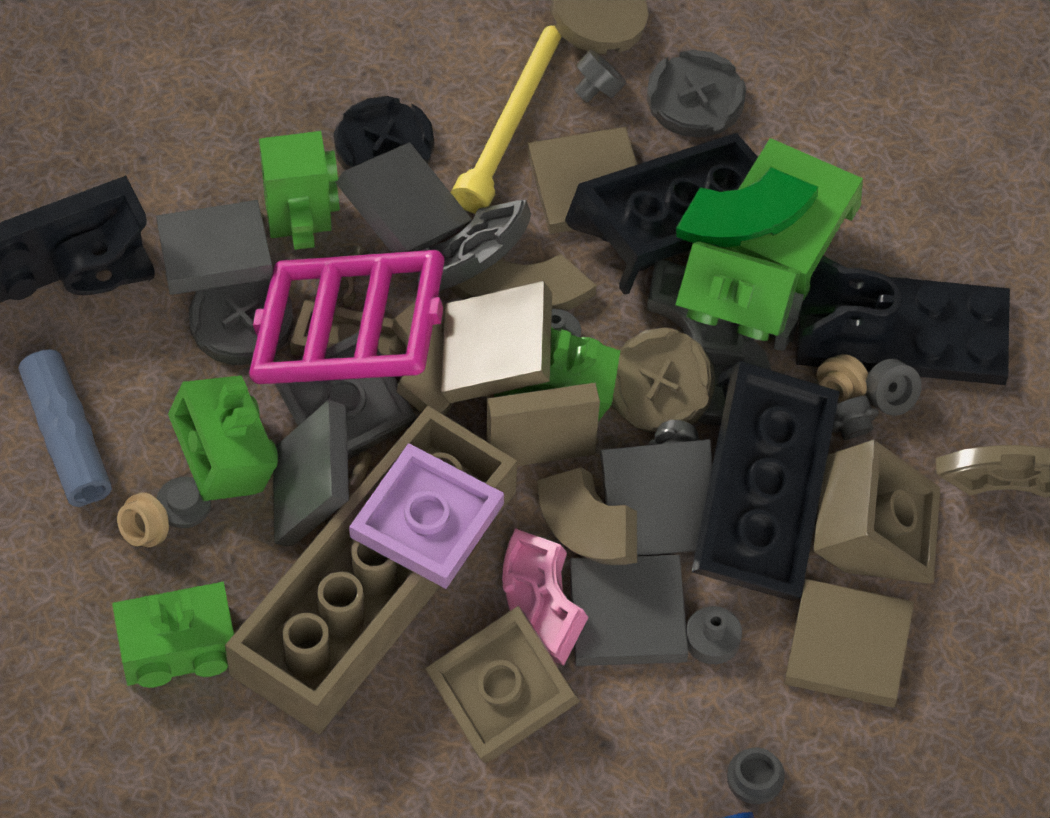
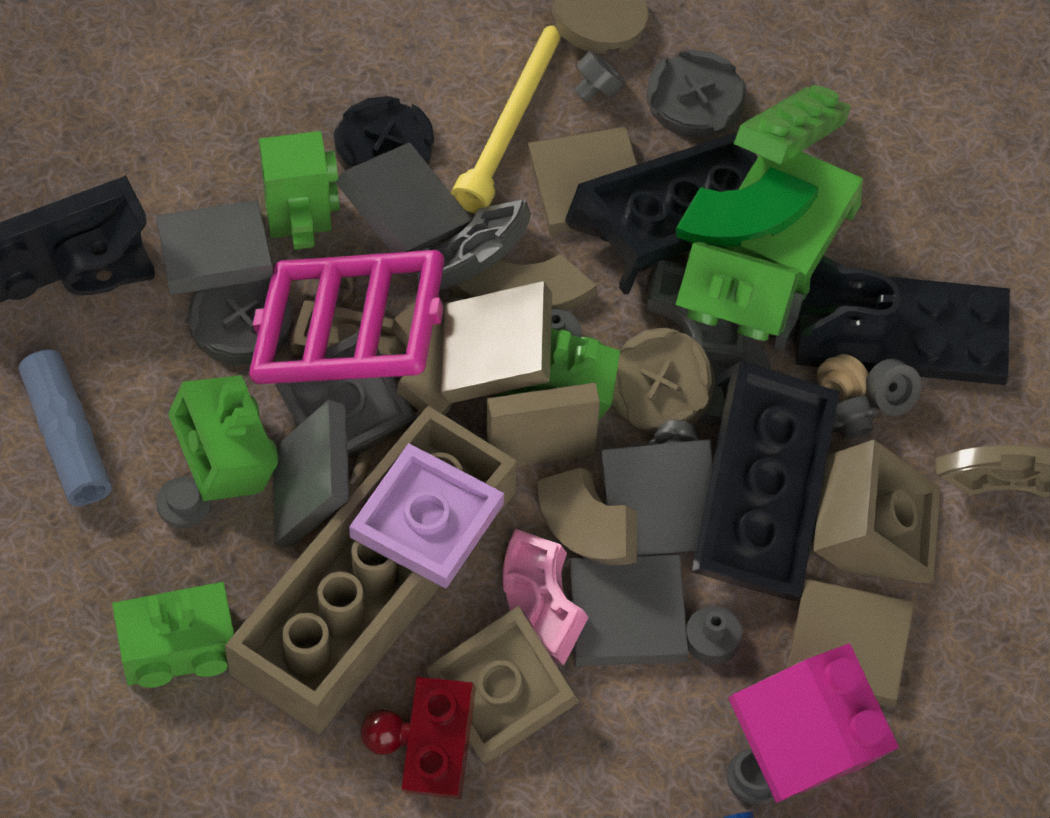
(143, 521): tan plate -> none
(434, 739): none -> dark red plate
(793, 124): none -> bright green plate
(813, 722): none -> dark pink slope

